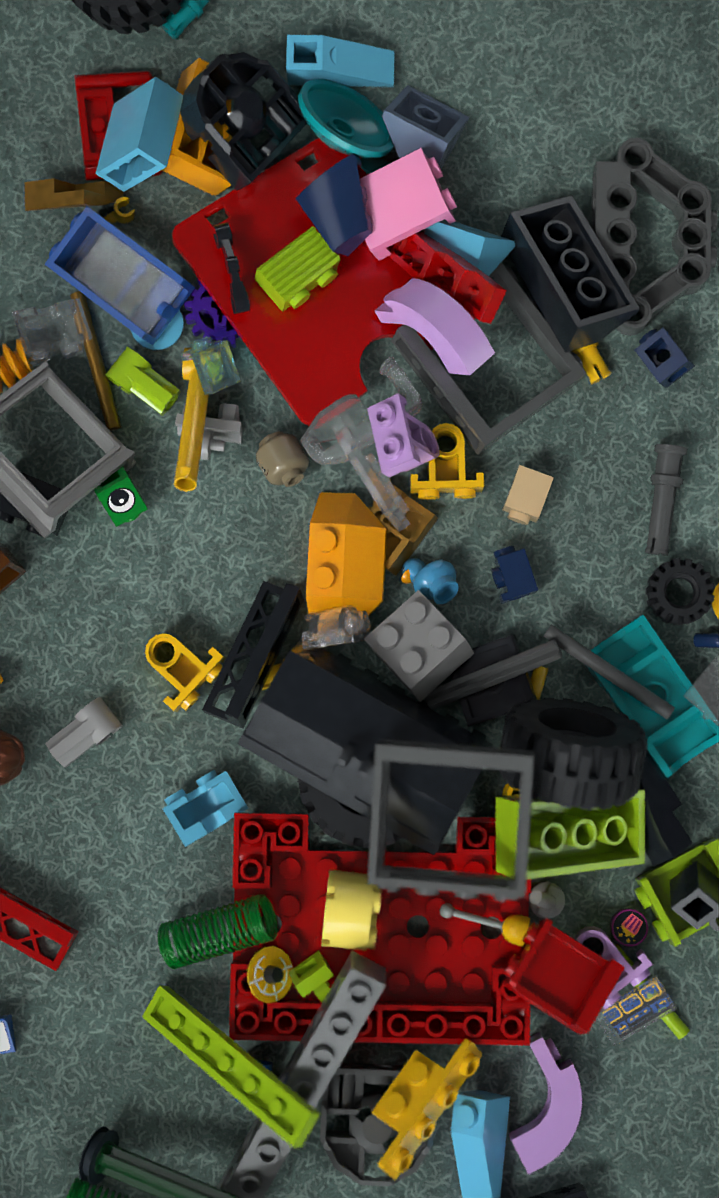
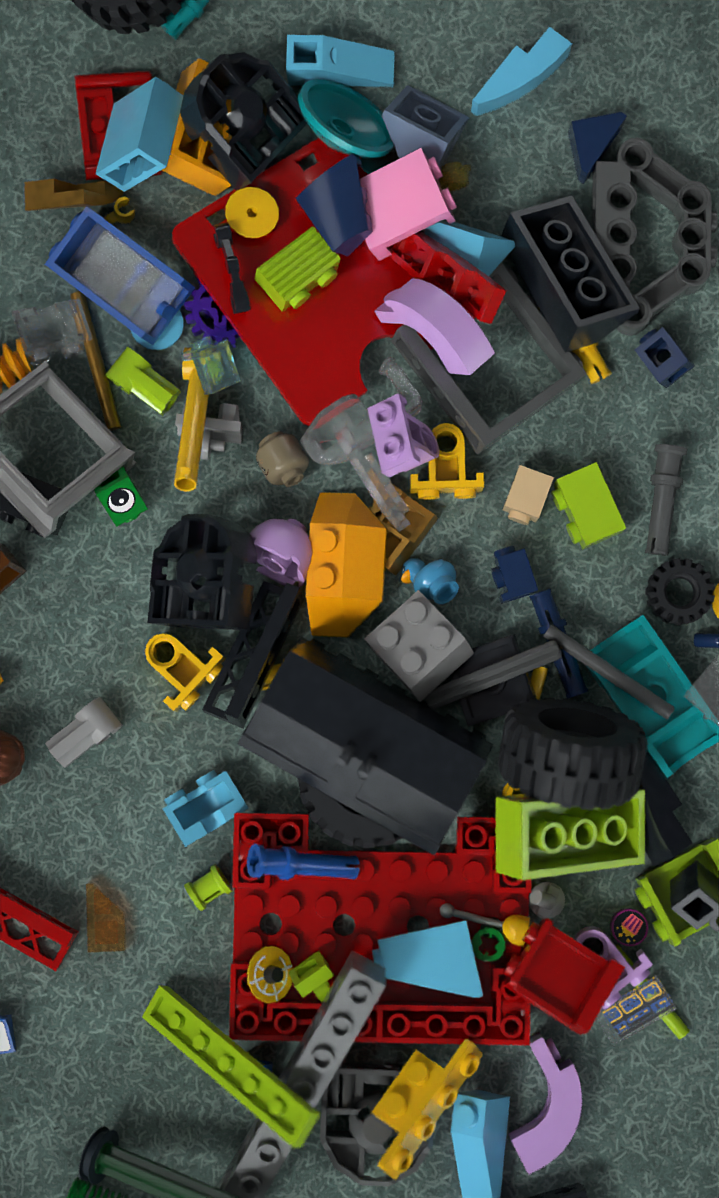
(104, 922): none -> clear orange tile
(180, 943): green piece -> none
(200, 547): none -> black connector
(208, 887): none -> lime bush
(252, 212): none -> yellow piece
(283, 550): none -> lavender cylinder
(287, 863): none -> blue pin
(335, 627): clear cylinder -> none
(350, 911): light yellow brick -> none
(430, 881): dark grey window -> none
(432, 959): none -> medium azure slope
(454, 176): none -> clear yellow plate
(499, 948): none -> green bush
(522, 72): none -> medium azure slope
(544, 601): none -> dark blue pin
(588, 506): none -> lime brick
(591, 140): none -> dark blue slope

